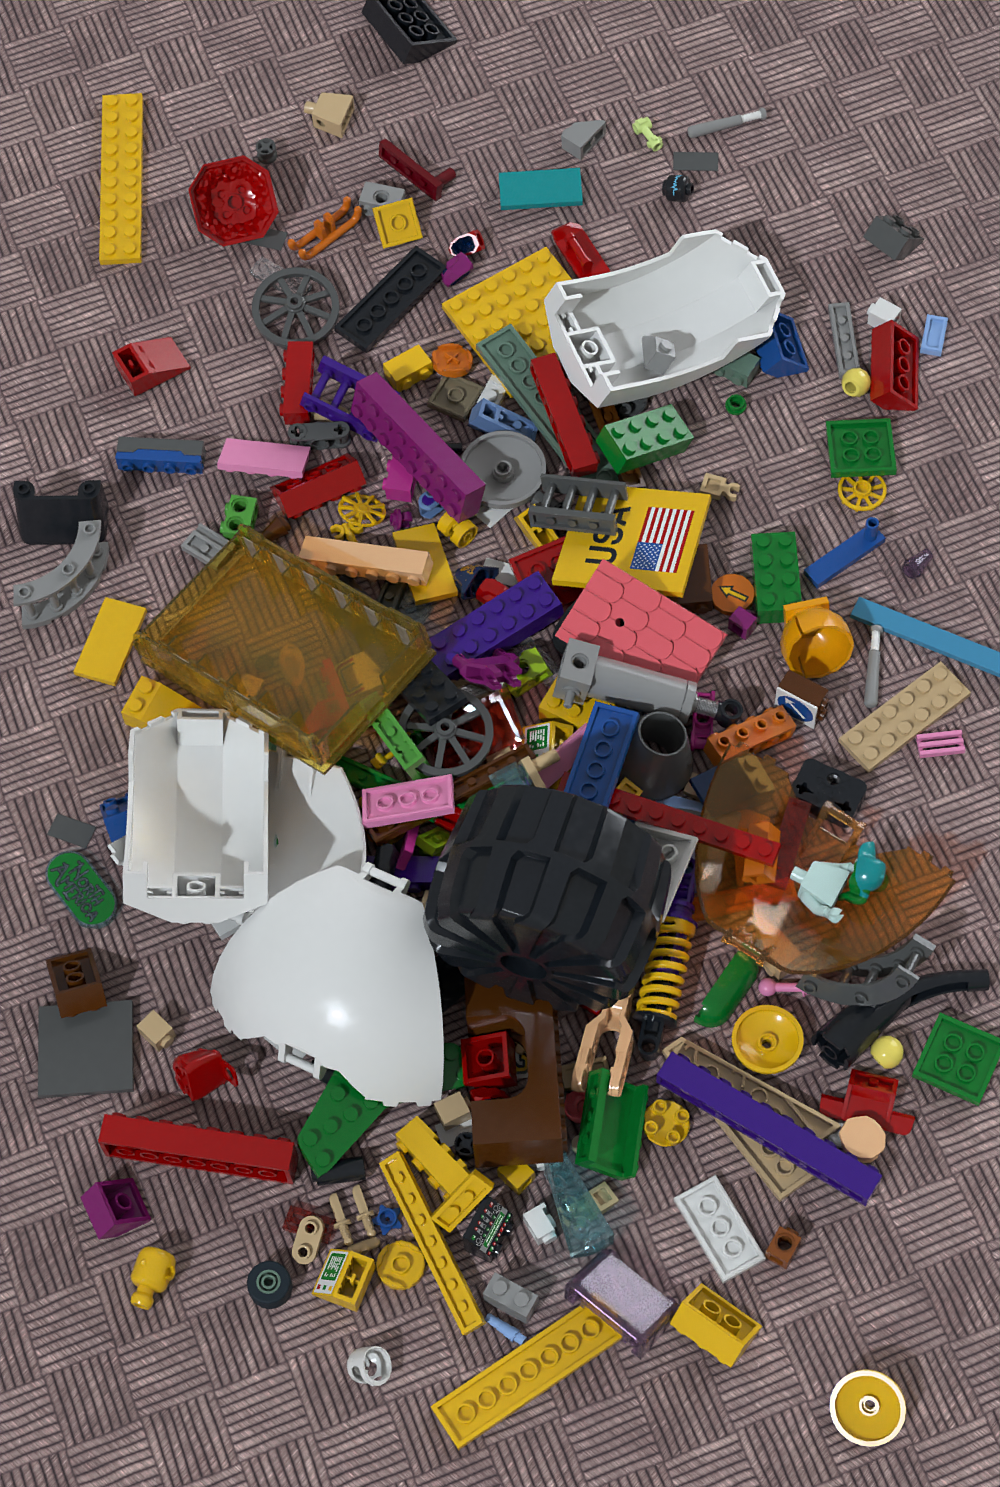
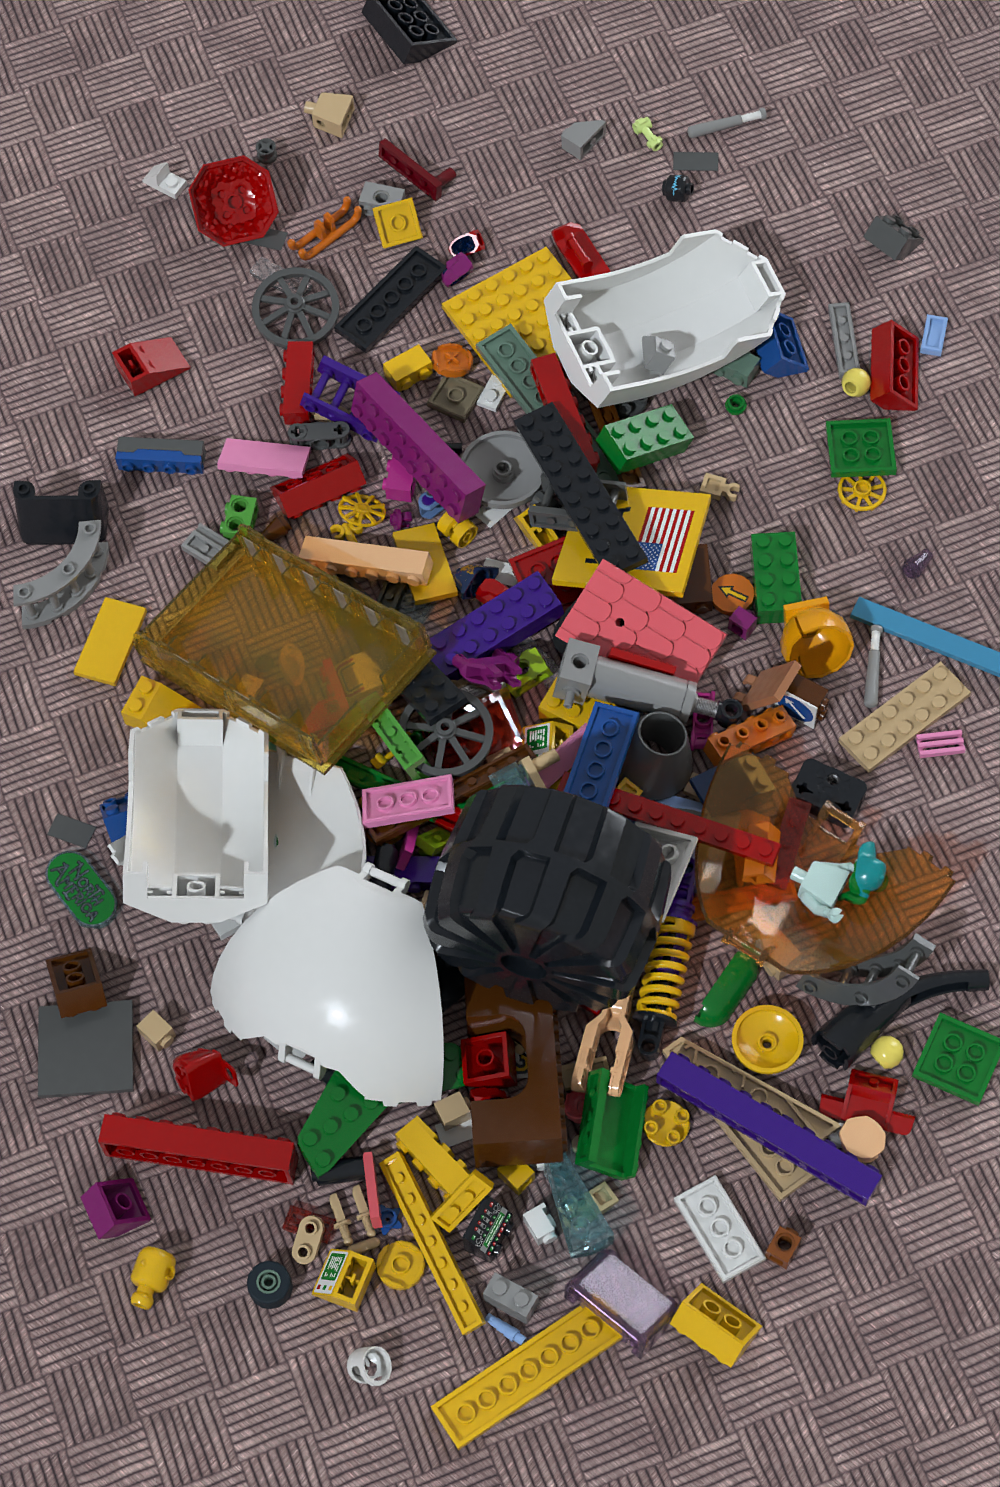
(121, 179): yellow plate -> none
(165, 181): none -> white slope
(372, 1190): none -> coral tile
(464, 1141): black wheel -> none
(491, 417): medium blue slope -> none
(540, 189): teal tile -> none
(579, 489): none -> black plate
(641, 661): none -> red tile
(768, 686): none -> nougat tile
(769, 987): bright pink pin -> none
(845, 554): blue piece -> none
(863, 1423): yellow dish -> none
(882, 312): white brick -> none

